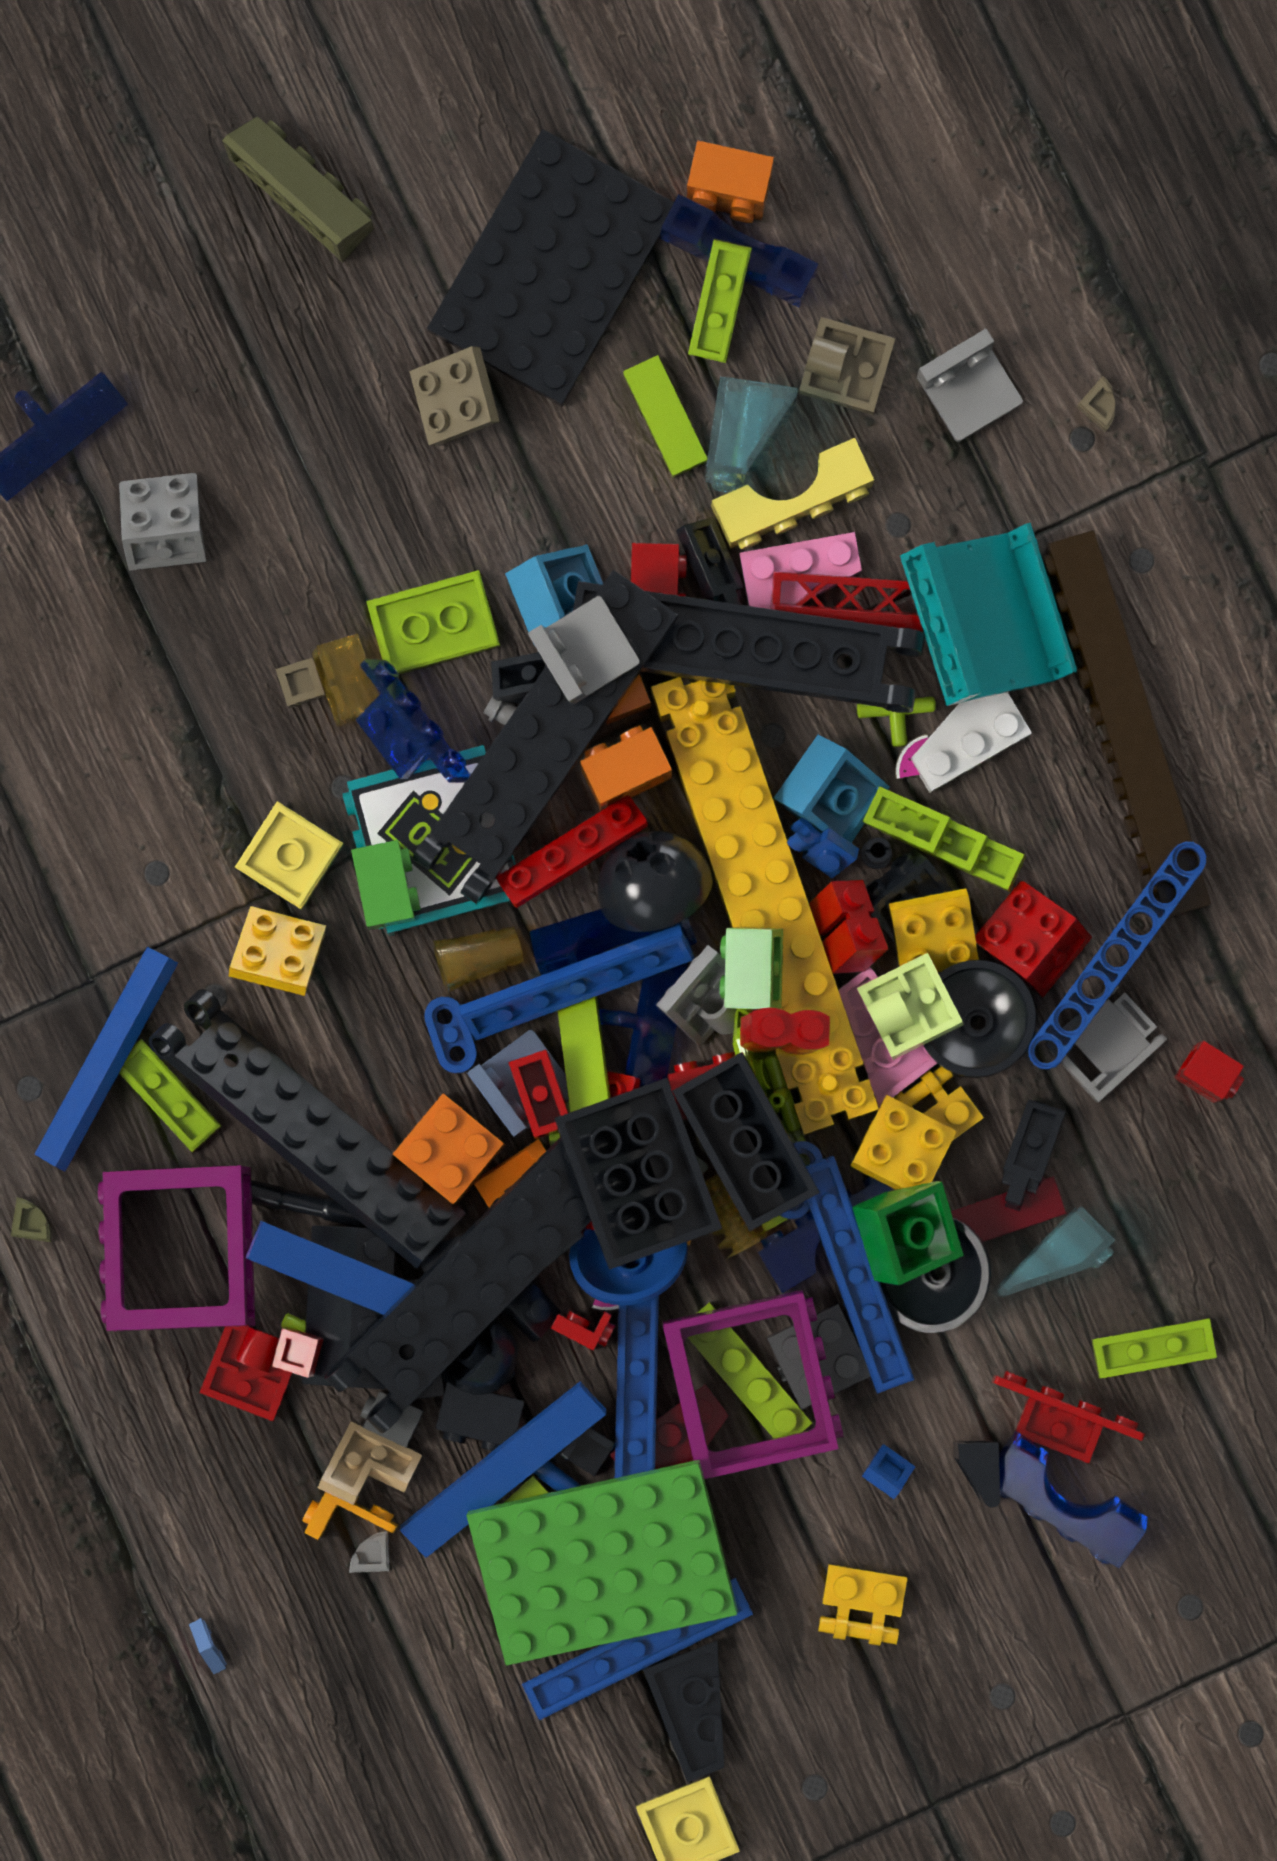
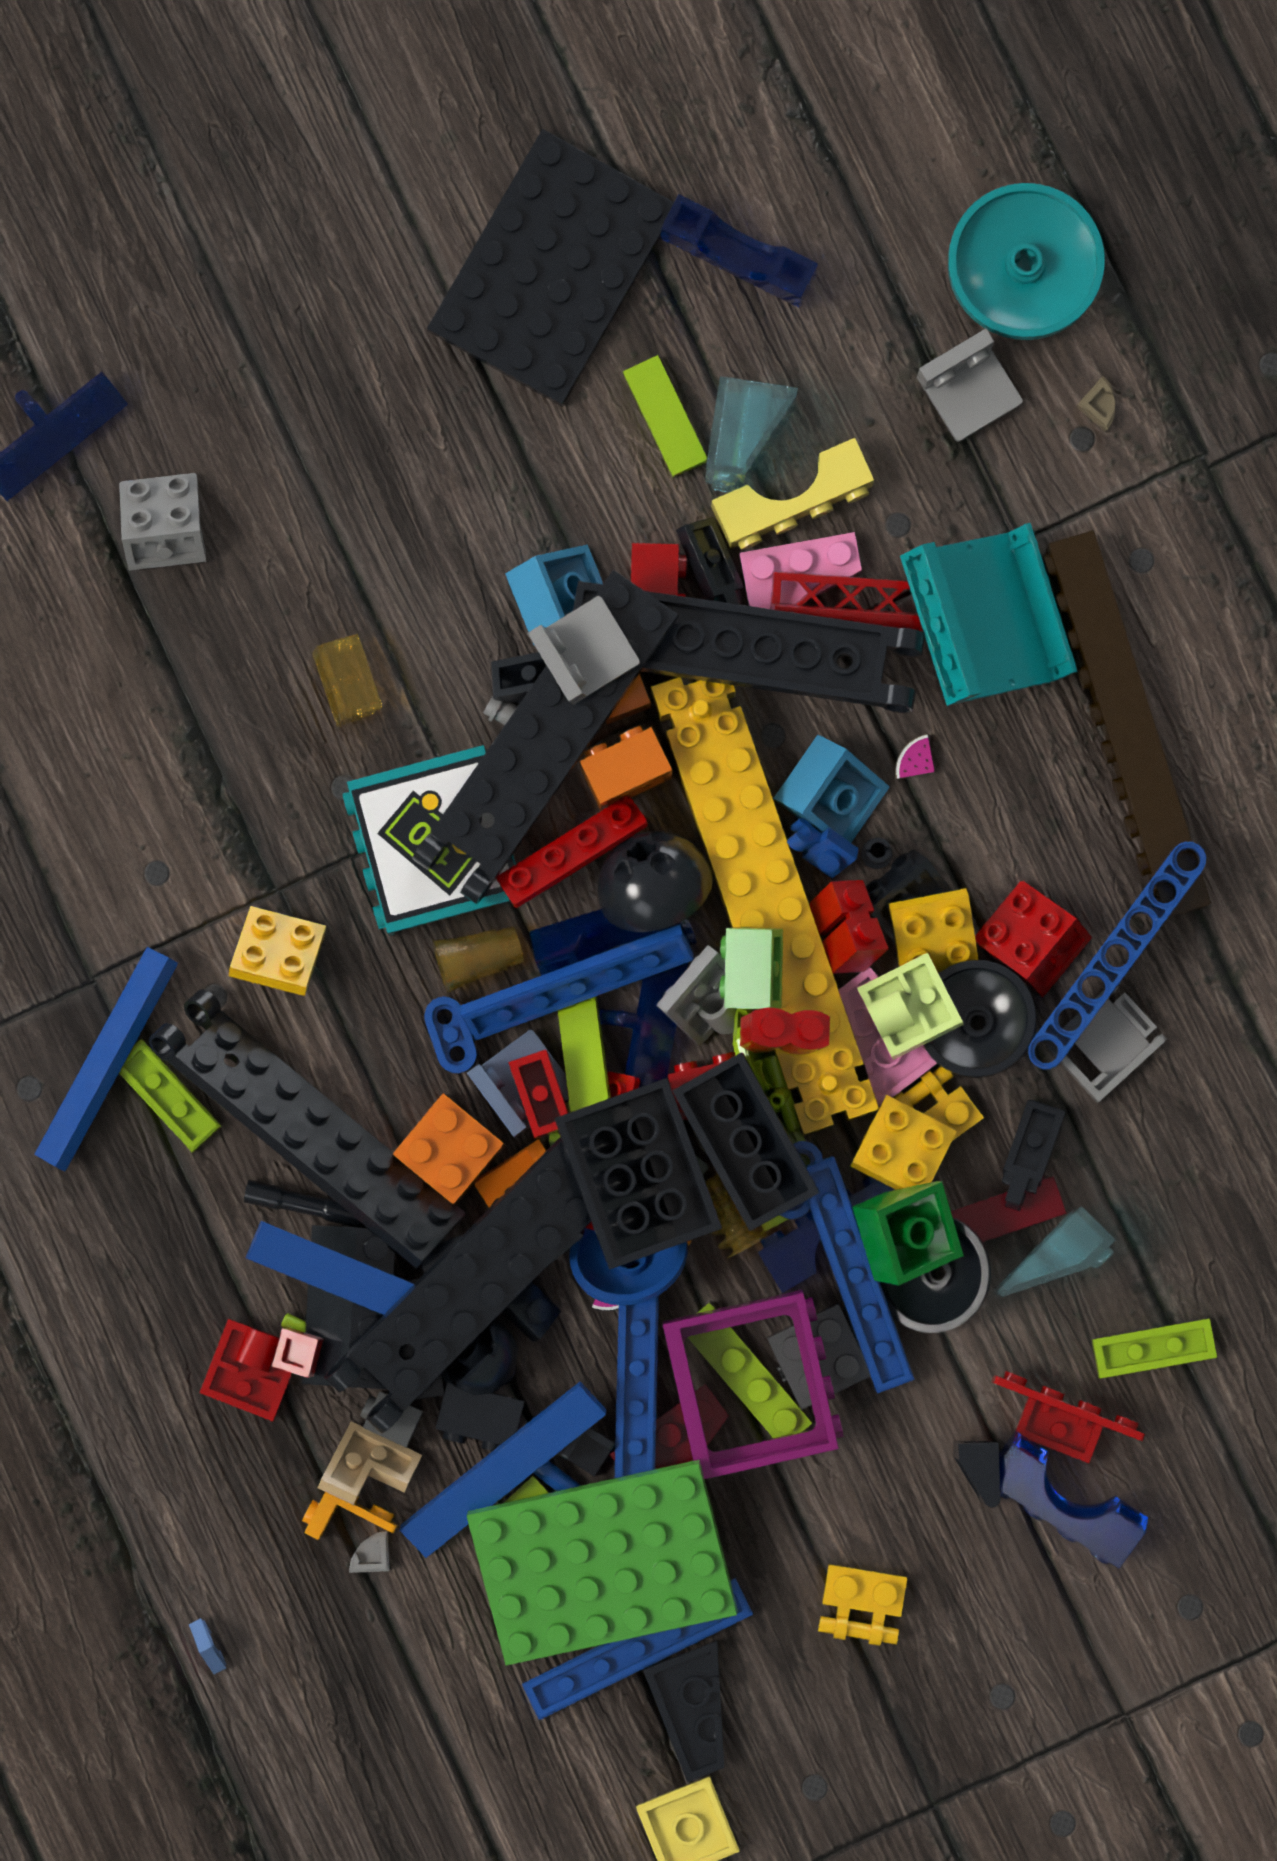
(30, 1222): olive tile -> none
(241, 1303): magenta piece -> none
(289, 855): light yellow plate -> none
(298, 187): olive slope -> none
(300, 682): dark tan tile -> none
(384, 884): bright green brick -> none
(403, 730): clear blue bracket -> none
(434, 623): lime tile -> none
(454, 396): dark tan plate -> none
(576, 1327): red bracket -> none
(719, 300): lime tile -> none
(730, 181): orange brick -> none
(846, 365): dark tan plate -> none
(888, 1471): blue plate -> none
(897, 720): lime piece -> none
(944, 839): lime slope -> none
(968, 738): white wing -> none
(1026, 261): none -> teal dish
(1210, 1073): red piece -> none

